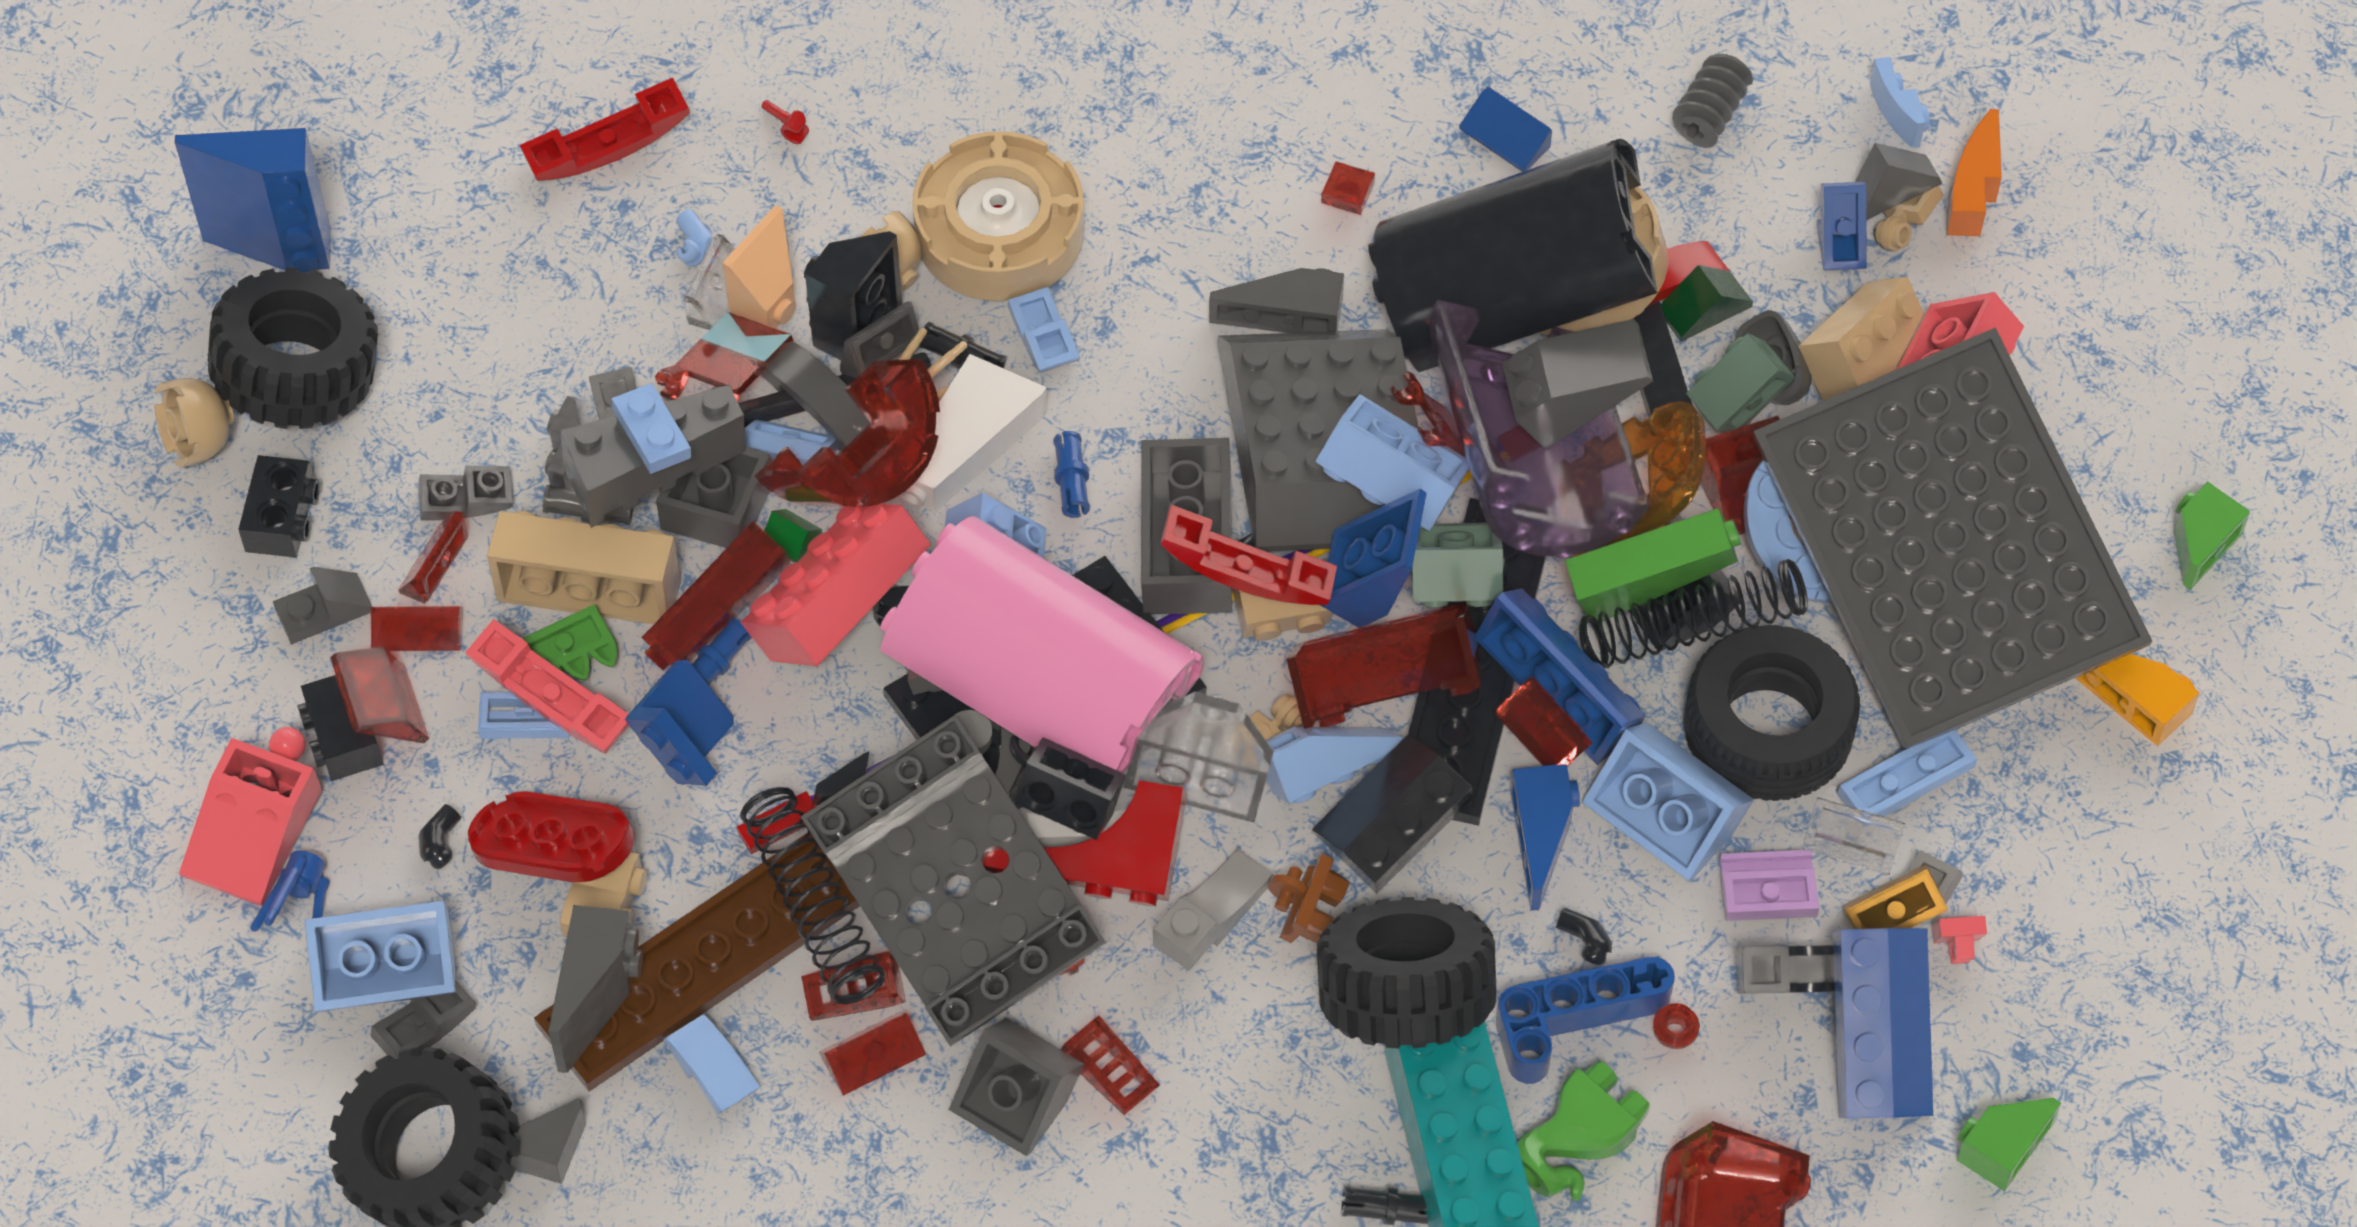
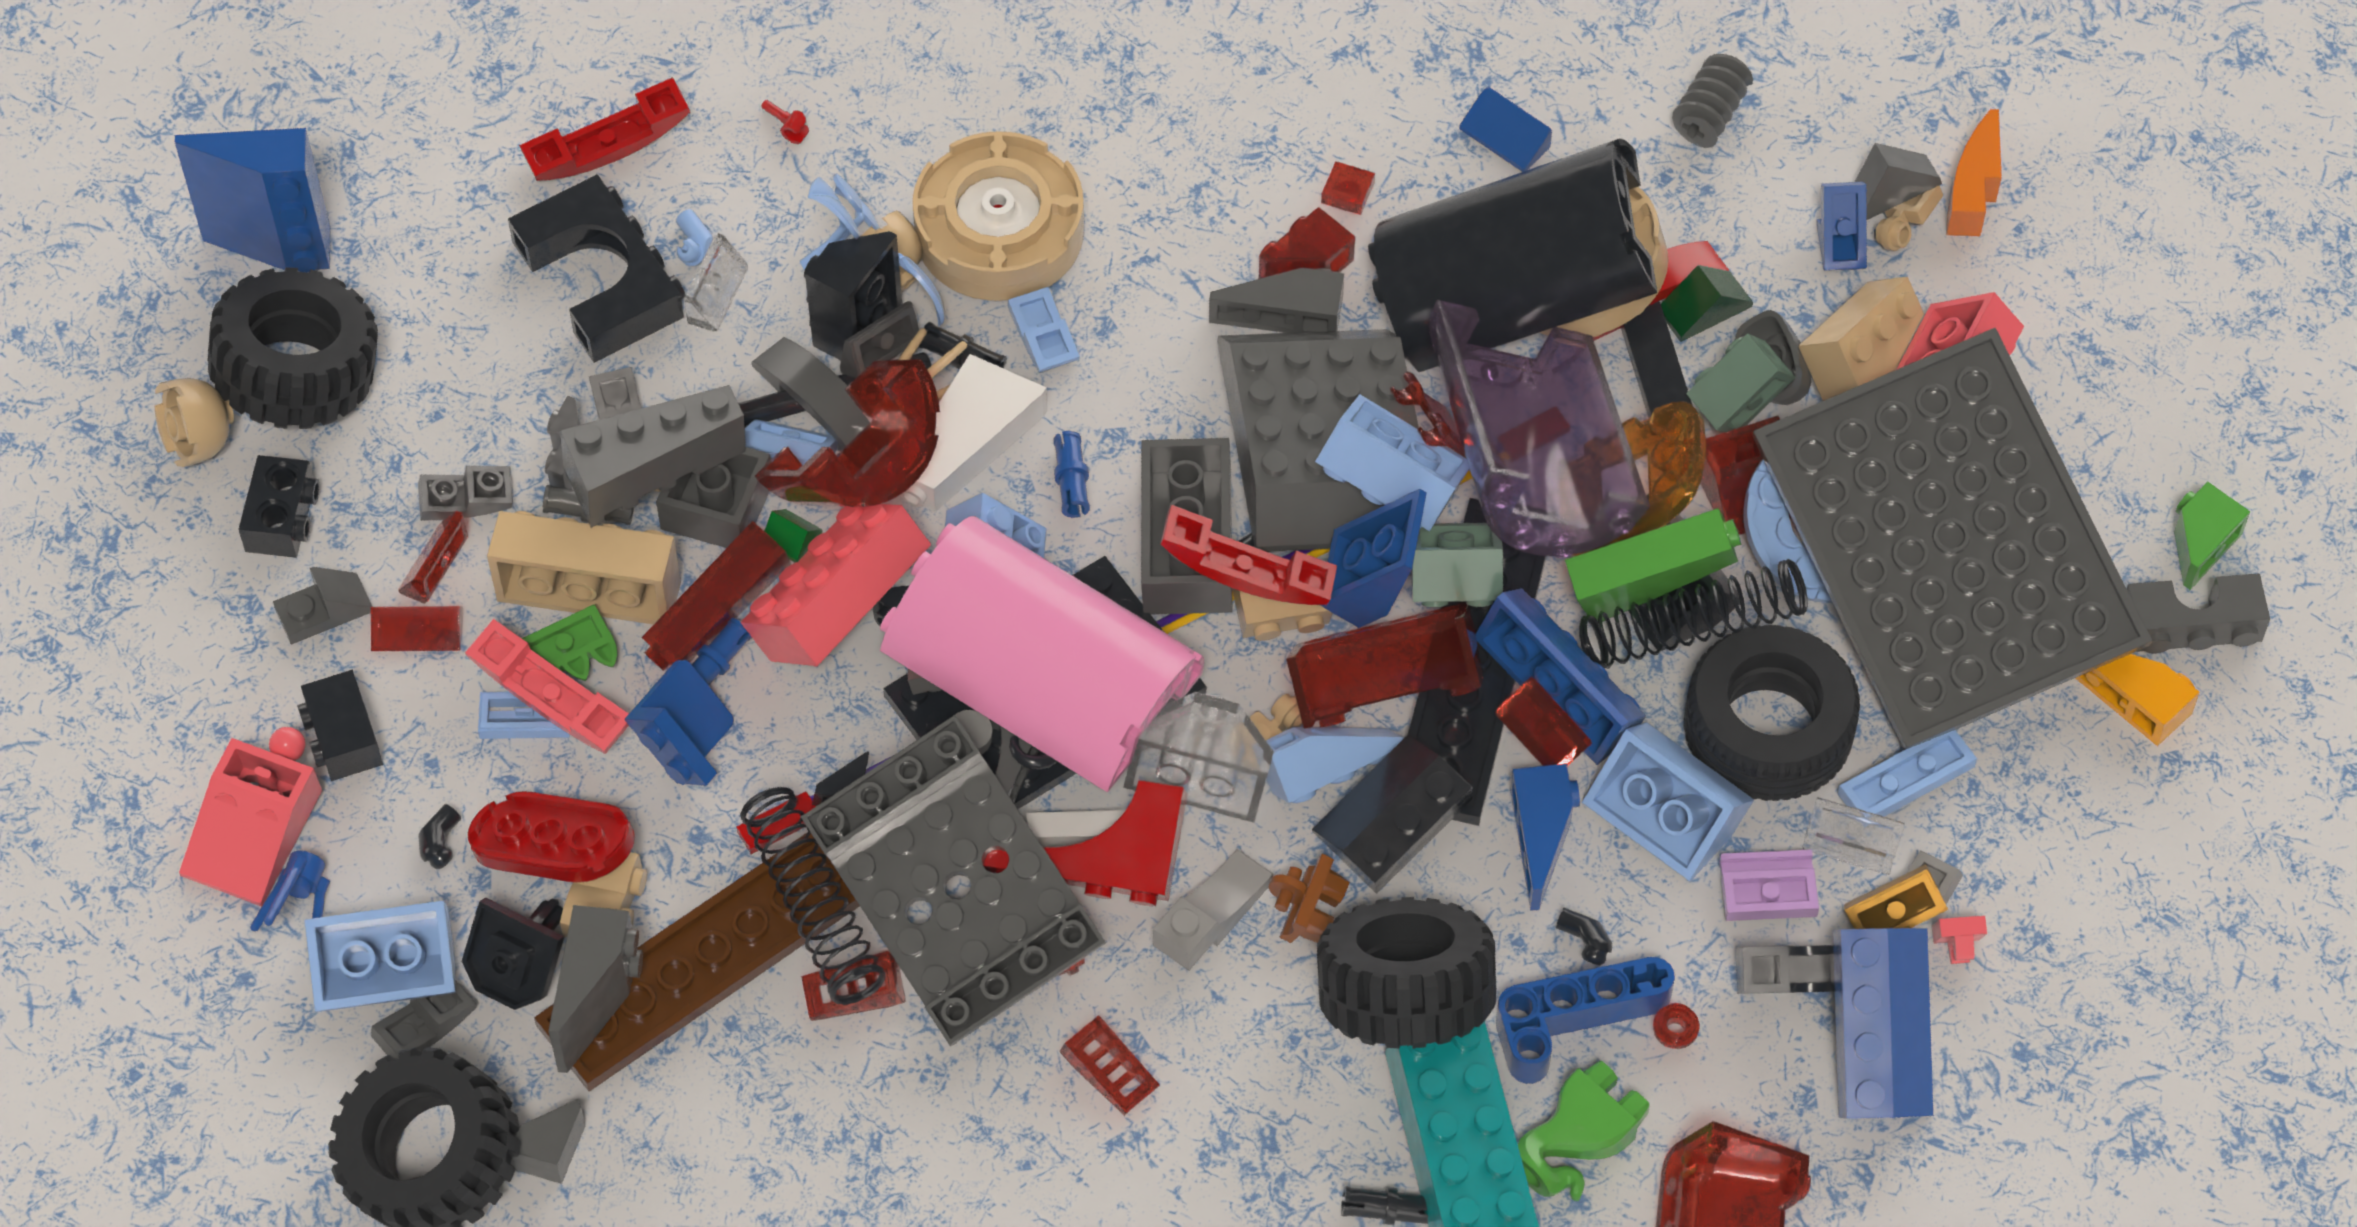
(379, 694): clear red slope -> none
(513, 954): none -> black piece
(594, 219): none -> black arch
(651, 428): light blue plate -> none
(712, 1062): light blue slope -> none
(728, 354): clear red flag -> none
(760, 274): light nougat slope -> none
(824, 194): none -> light blue plant
(872, 1052): clear red slope -> none
(1015, 1085): dark grey slope -> none
(1069, 788): black brick -> none
(1310, 244): none -> clear red slope
(1575, 378): dark grey slope -> none
(1898, 105): light blue slope -> none
(2005, 1138): bright green slope -> none
(2235, 614): none -> dark grey arch

